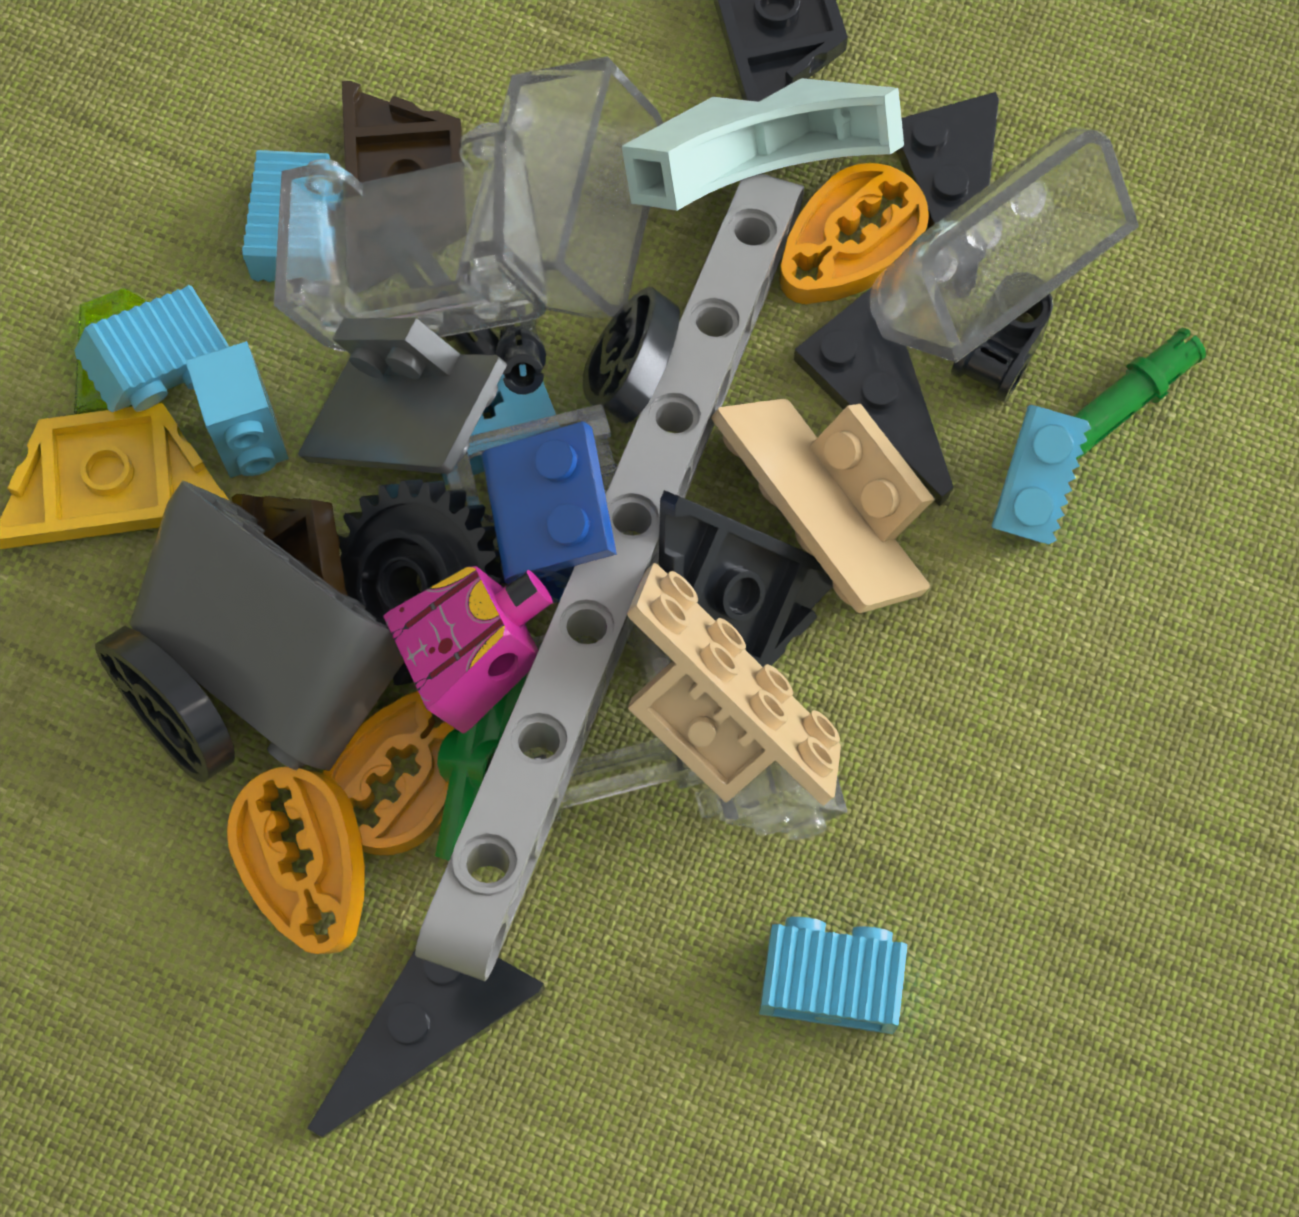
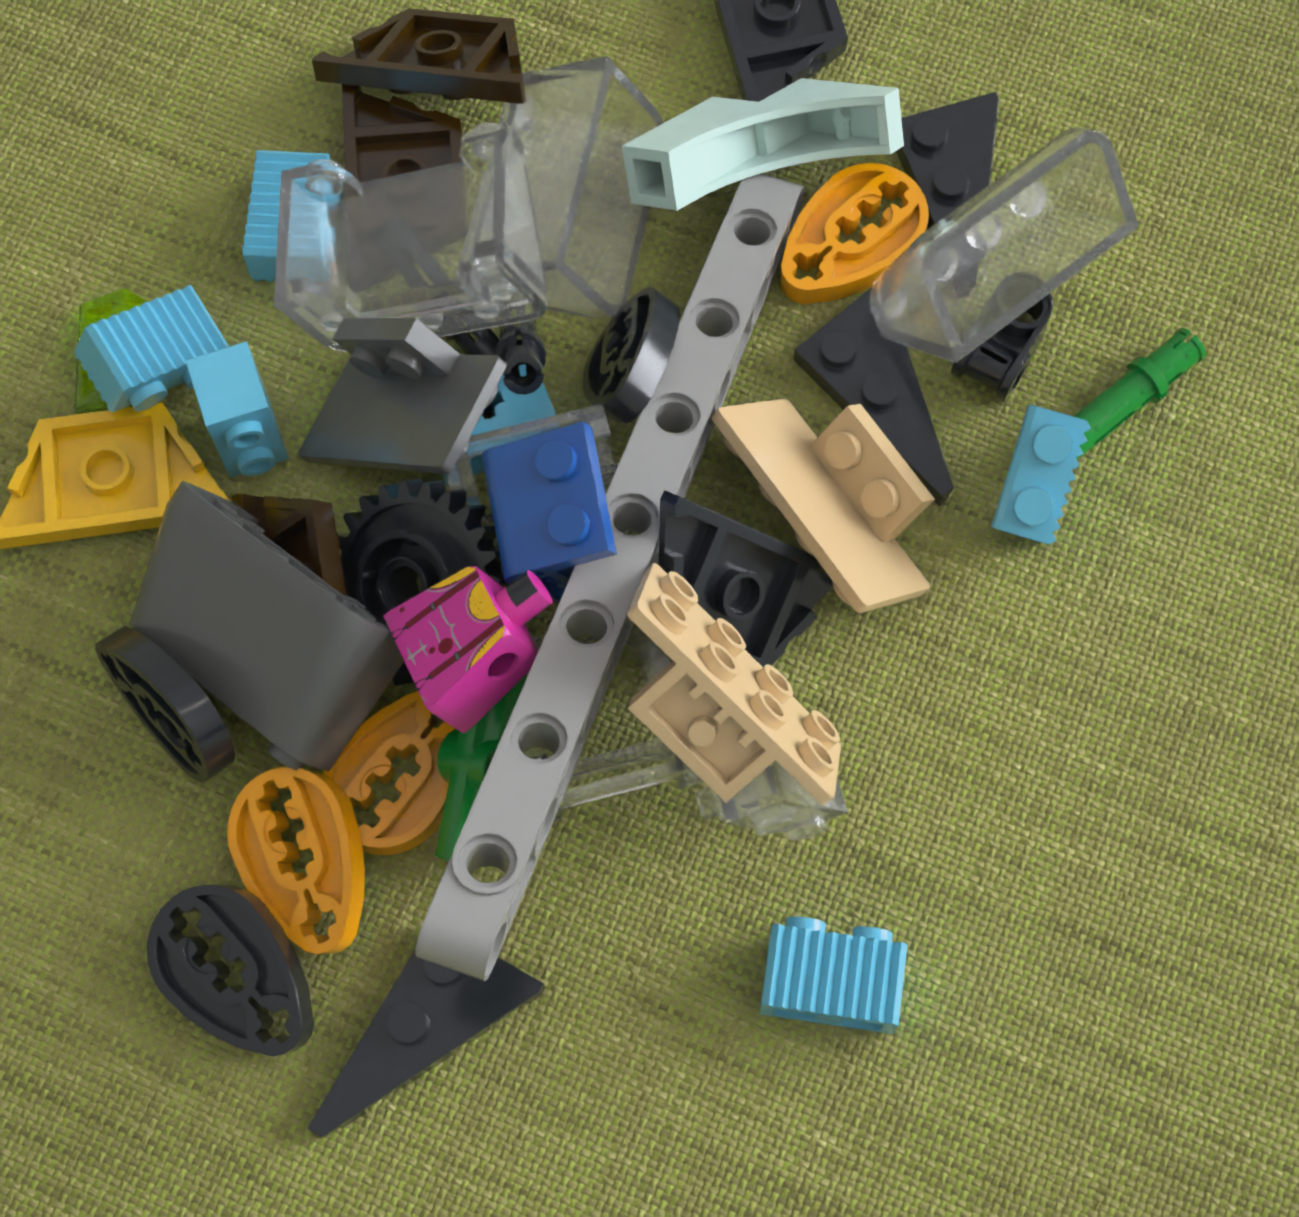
(199, 987): none -> black piece
(433, 55): none -> dark brown wing

